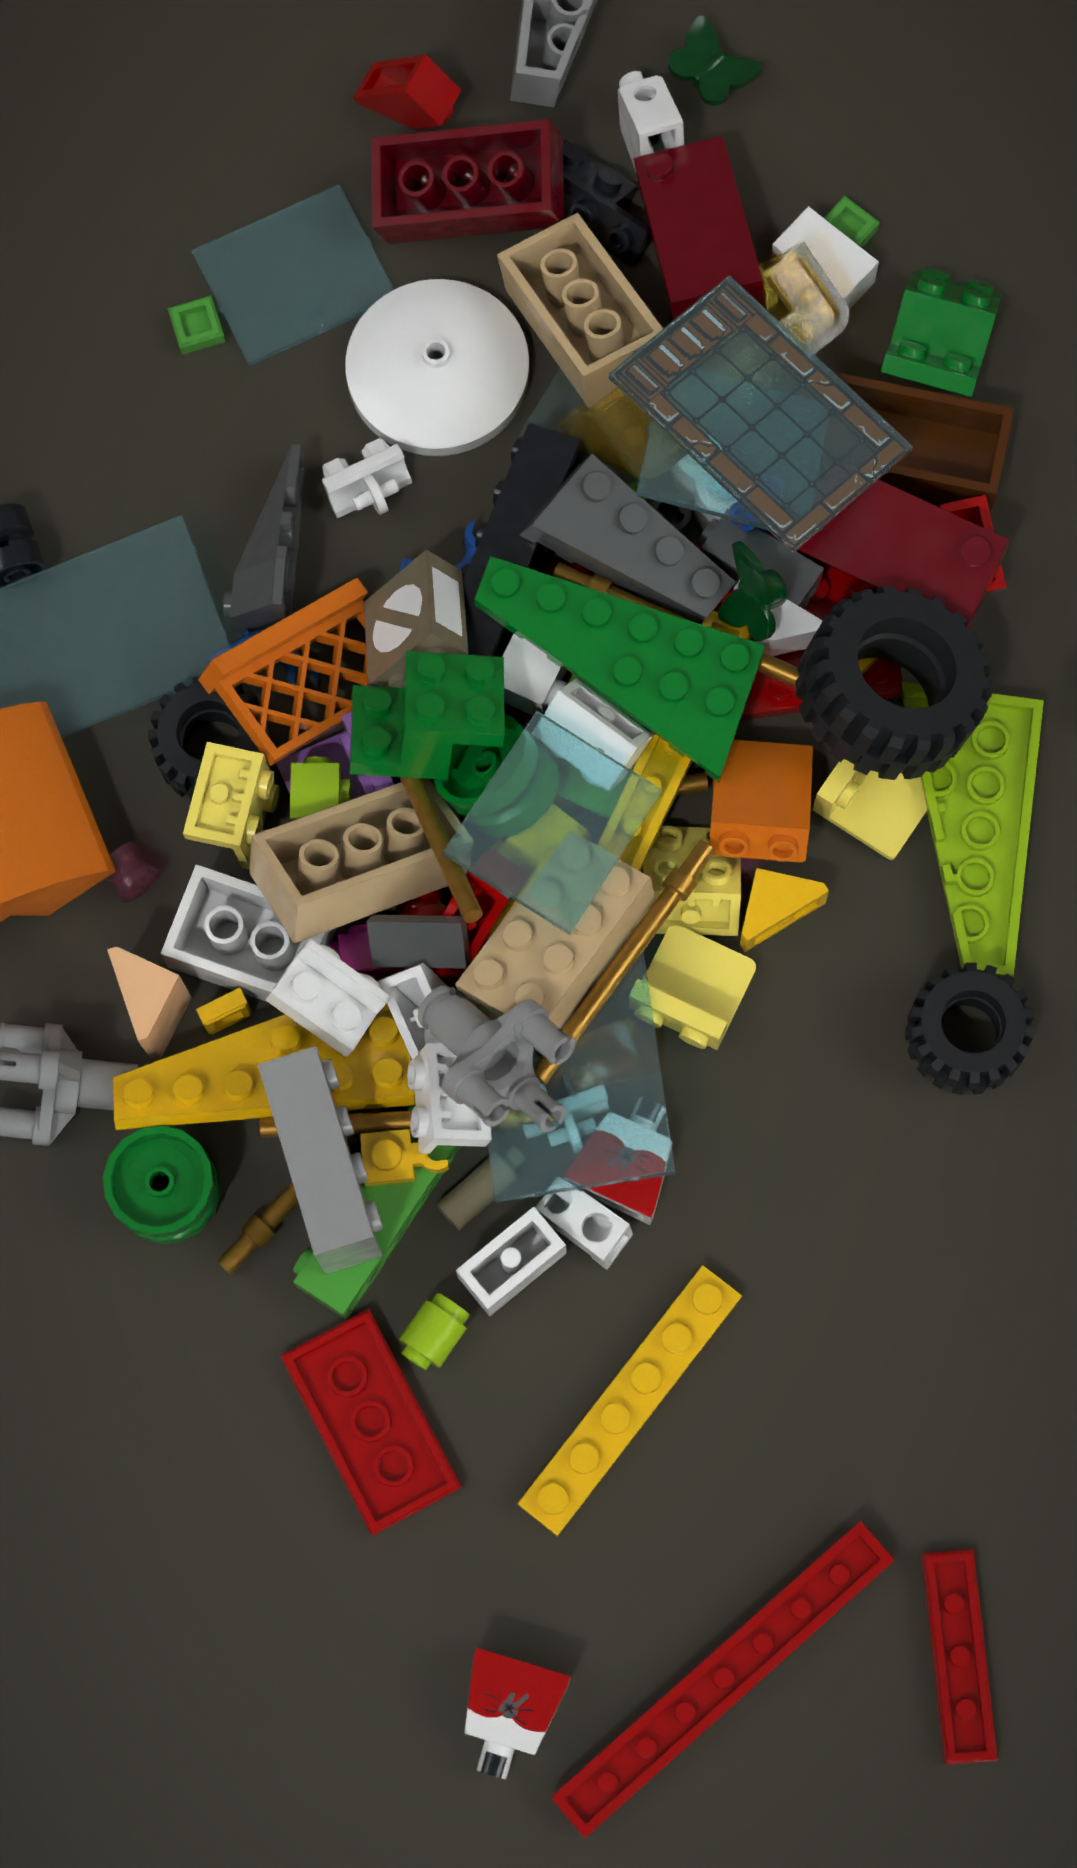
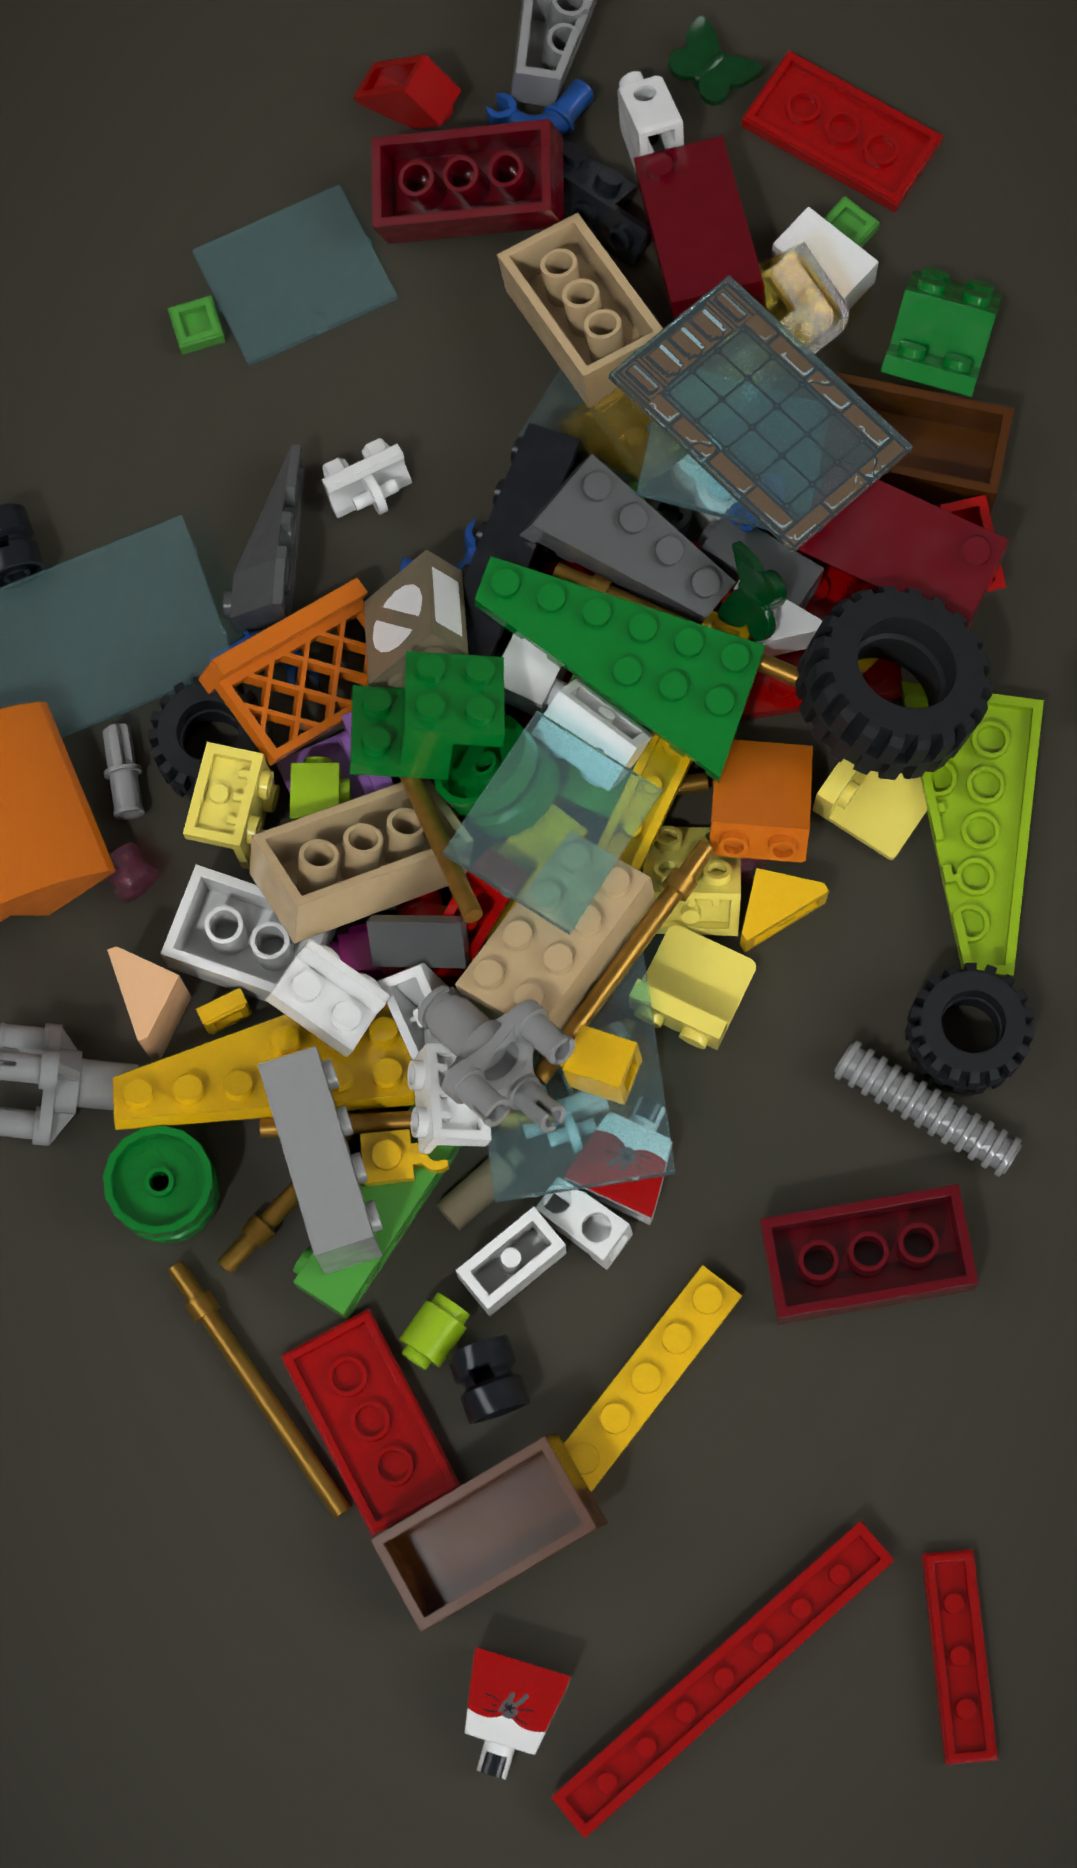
(122, 772): none -> light grey axle
(204, 1309): none -> pearl gold bar
(442, 402): white dish -> none
(489, 1531): none -> reddish brown piece
(493, 1396): none -> black wheel
(562, 113): none -> blue piece
(602, 1064): none -> yellow brick
(842, 131): none -> red tile
(868, 1254): none -> dark red brick
(928, 1108): none -> light grey piece

